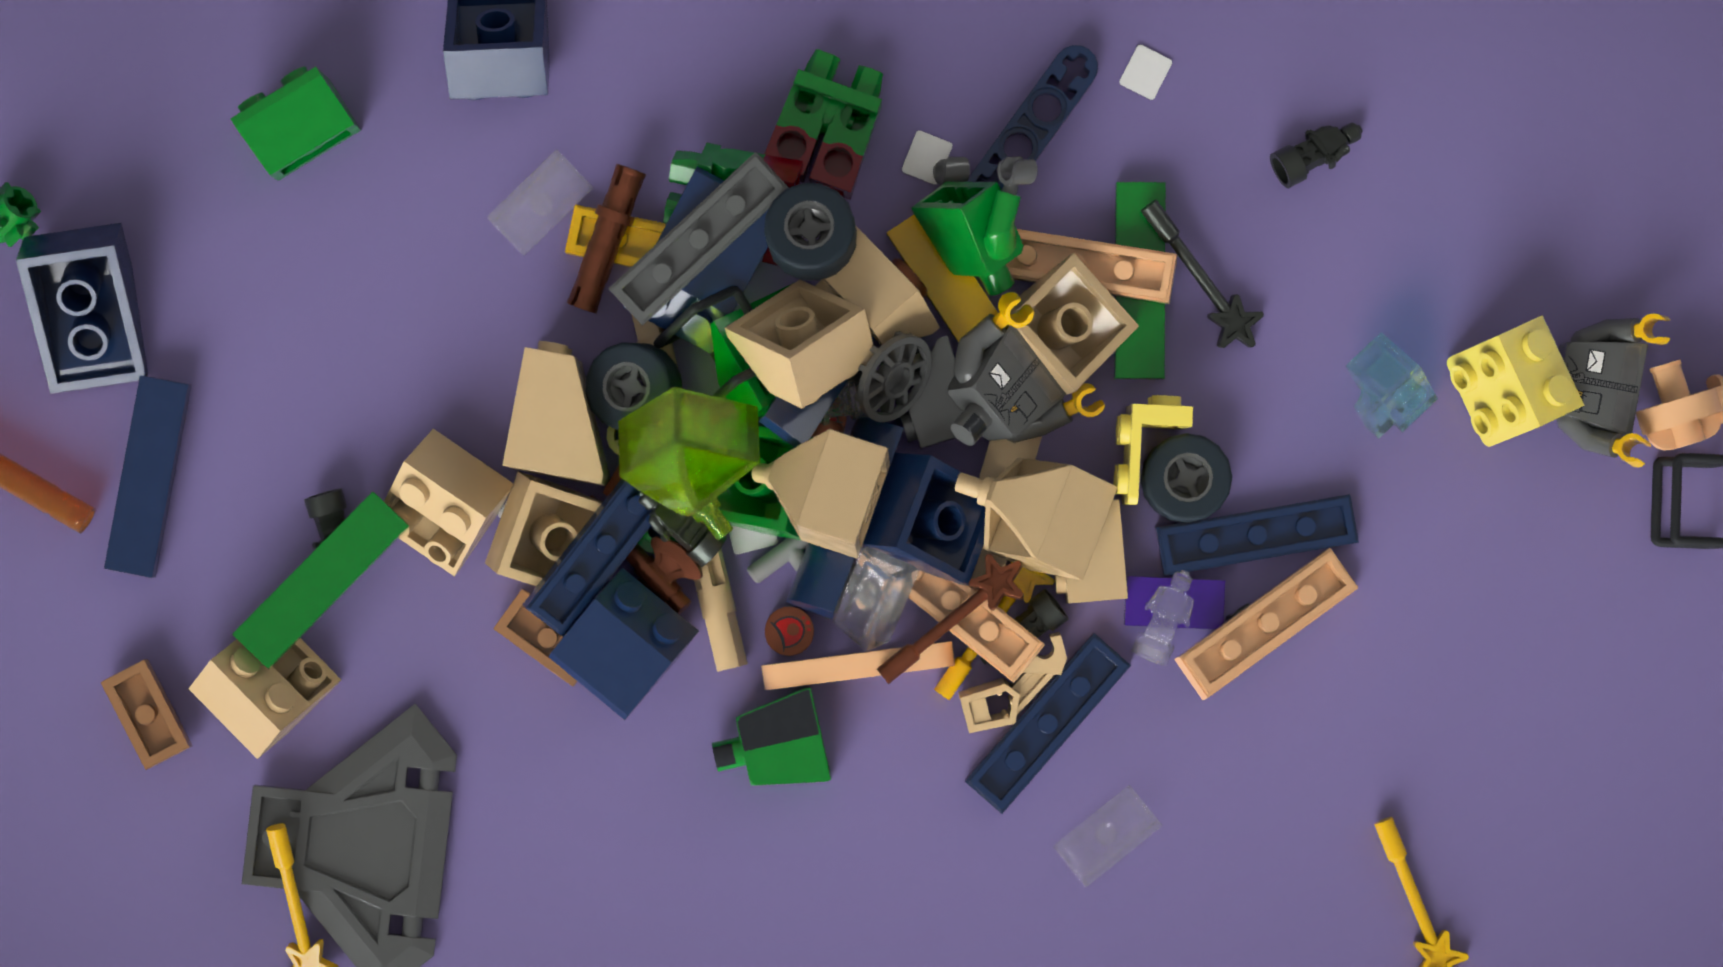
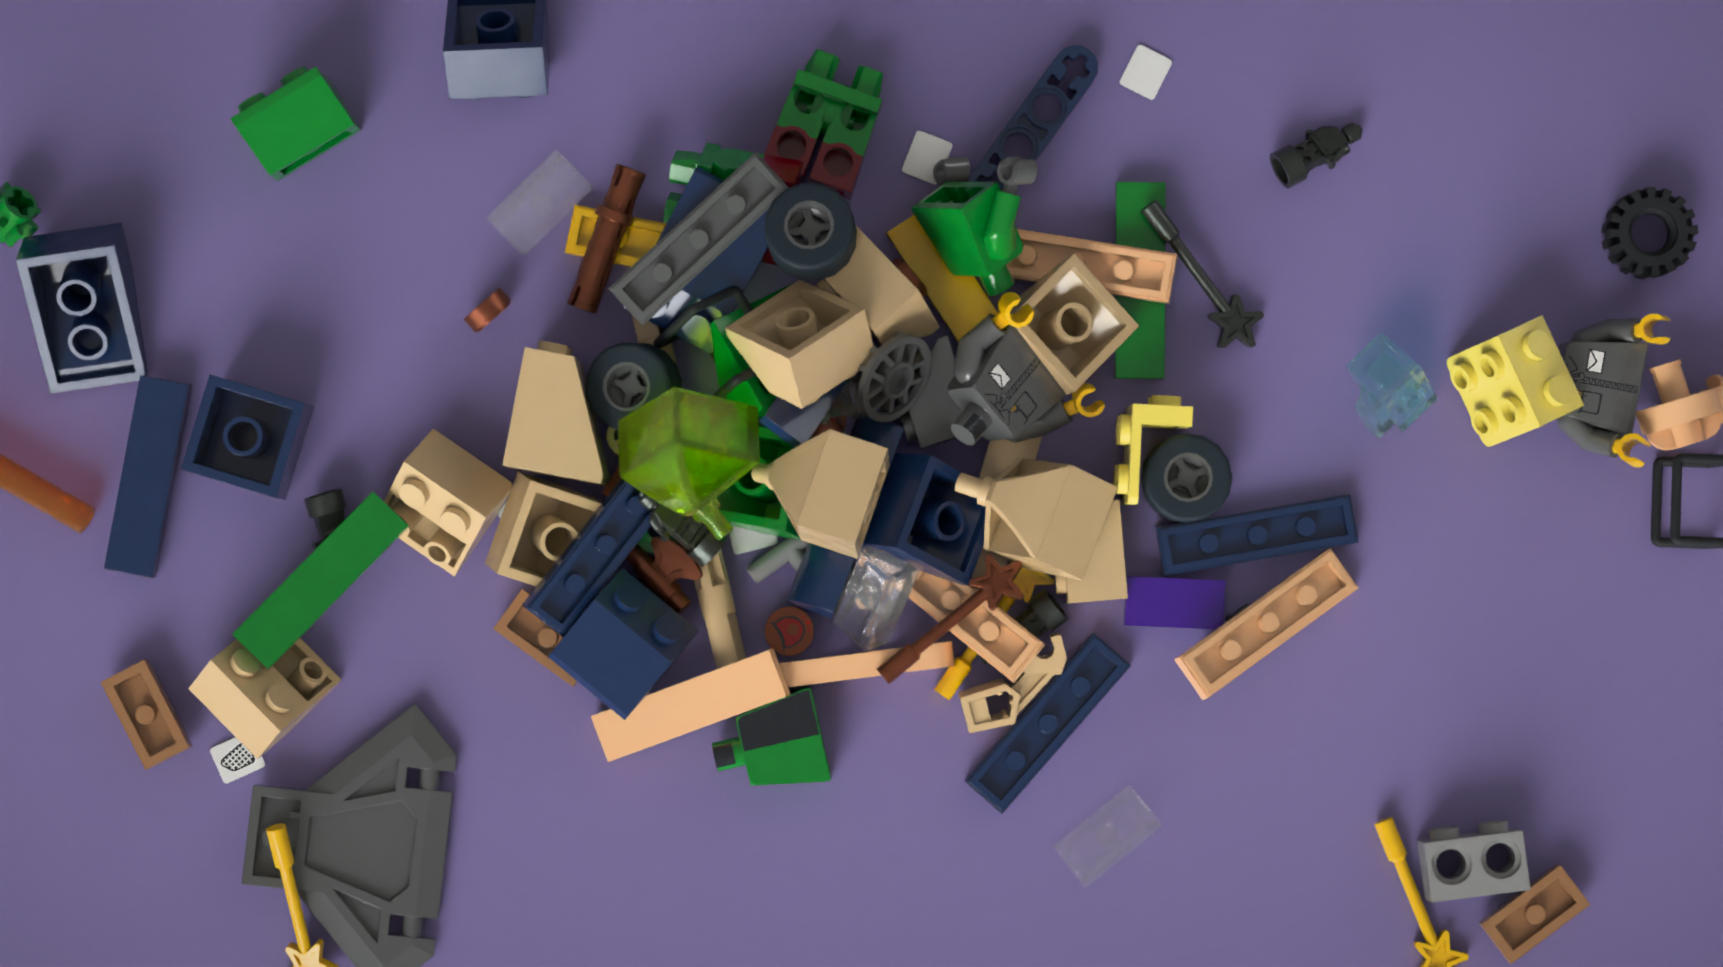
(234, 760): none -> white sticker
(247, 437): none -> dark blue brick
(488, 310): none -> copper tile
(692, 705): none -> light nougat tile
(1169, 608): clear piece -> none
(1473, 874): none -> light grey brick
(1534, 913): none -> medium nougat plate
(1679, 233): none -> black tyre

